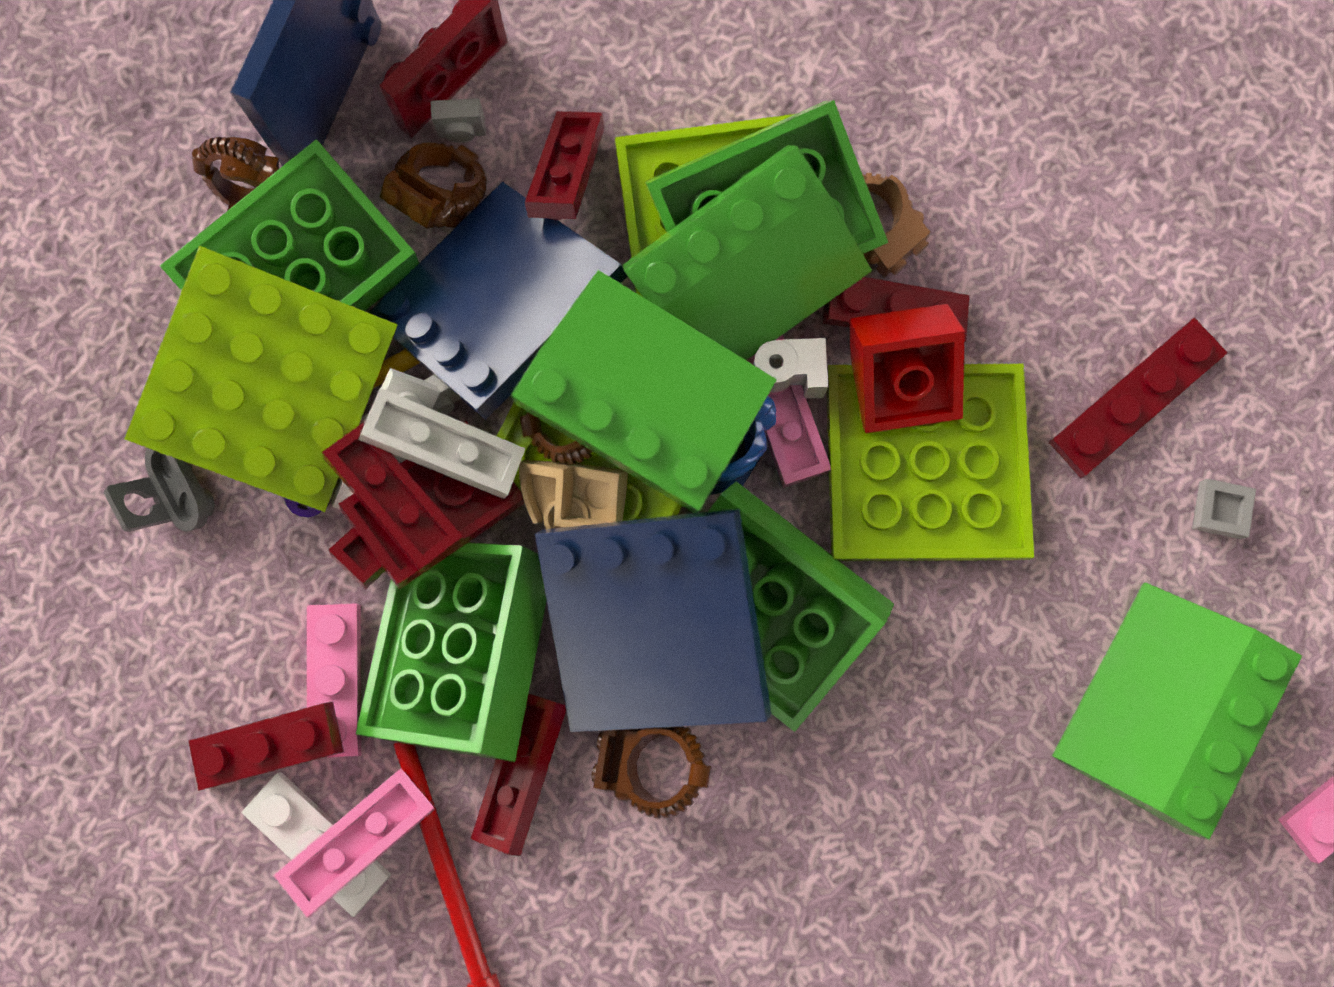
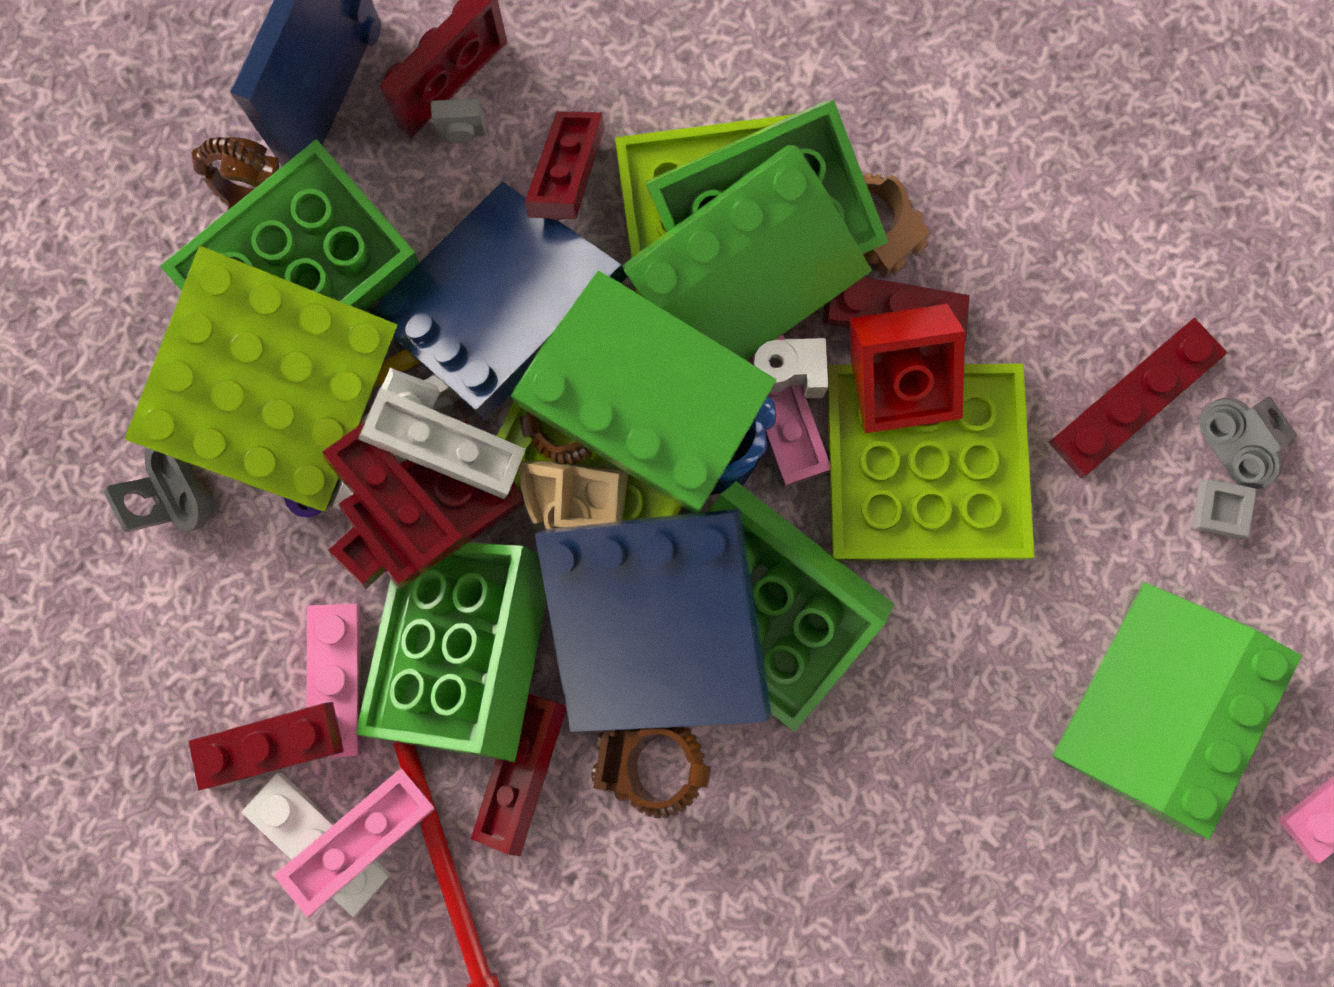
(426, 202): reddish brown piece -> none
(1247, 439): none -> dark grey bracket

